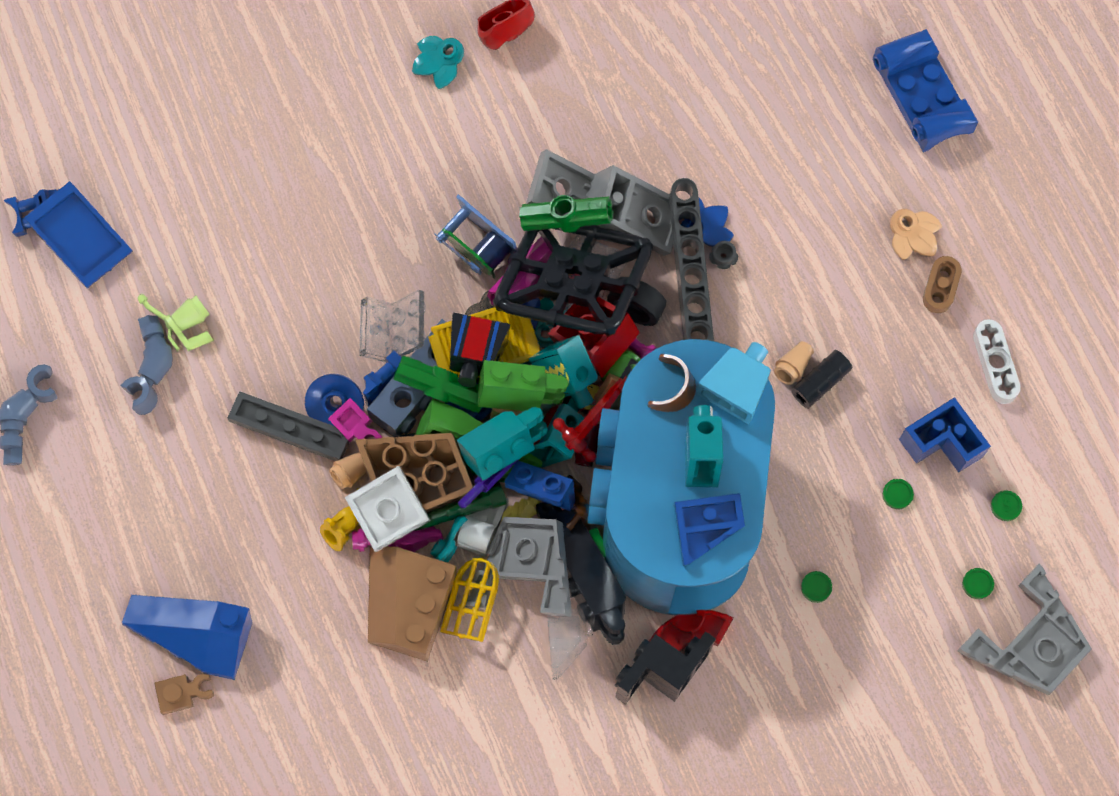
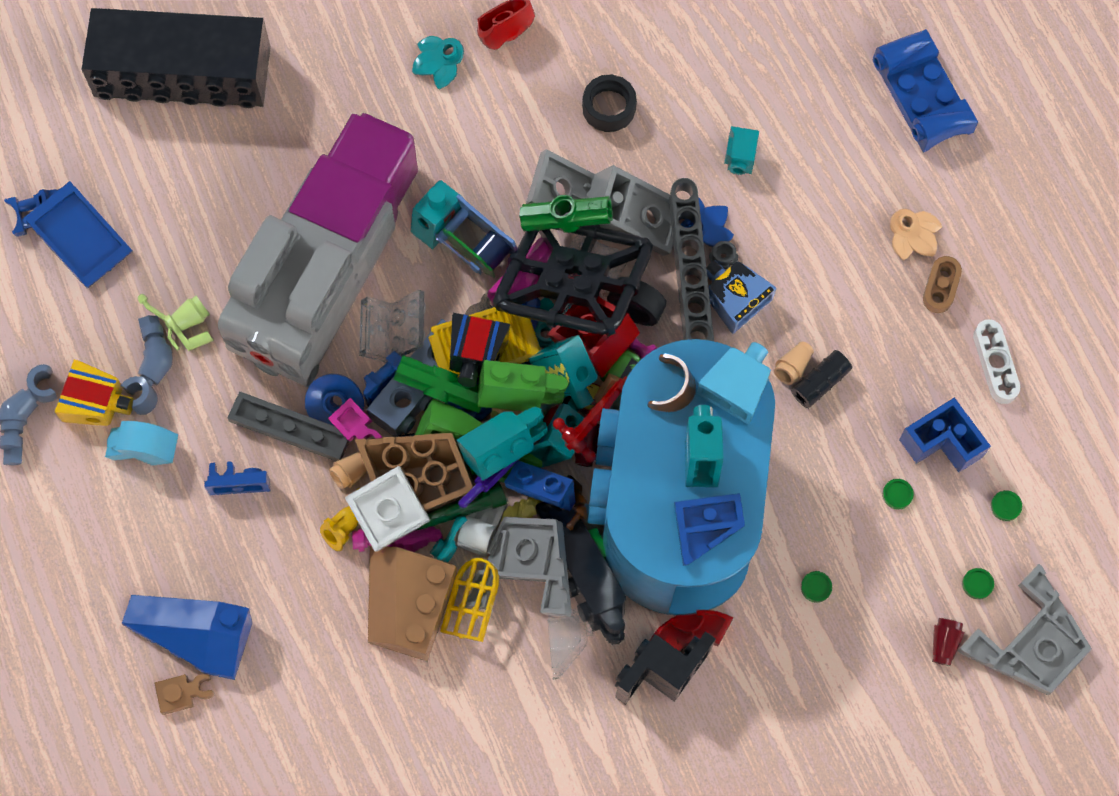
(91, 396): none -> torso
(143, 442): none -> medium azure brick
(176, 57): none -> black brick
(249, 481): none -> blue plate
(315, 260): none -> light grey piece
(436, 210): none -> teal torso
(614, 84): none -> black tyre
(737, 293): none -> torso
(741, 150): none -> teal window
(946, 640): none -> dark red cone

